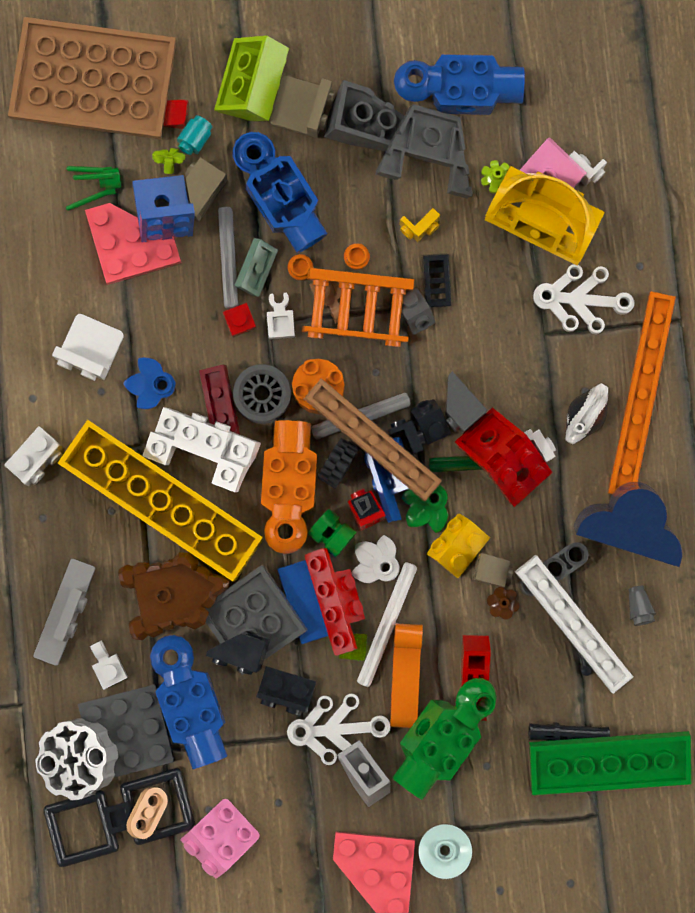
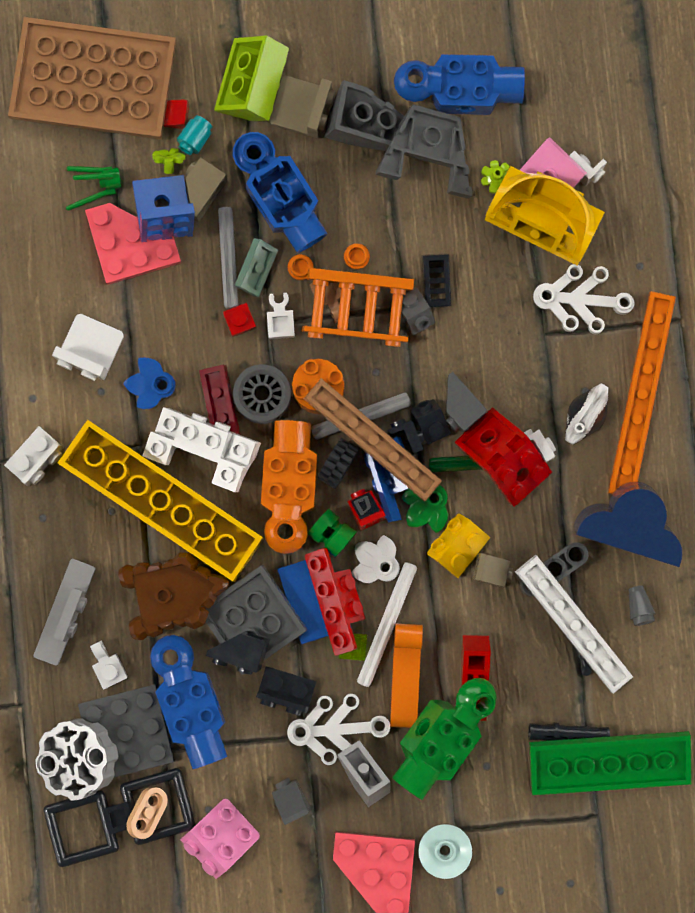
(290, 800): none -> dark grey slope
(426, 225): yellow bracket -> none
(495, 603): reddish brown plant -> none

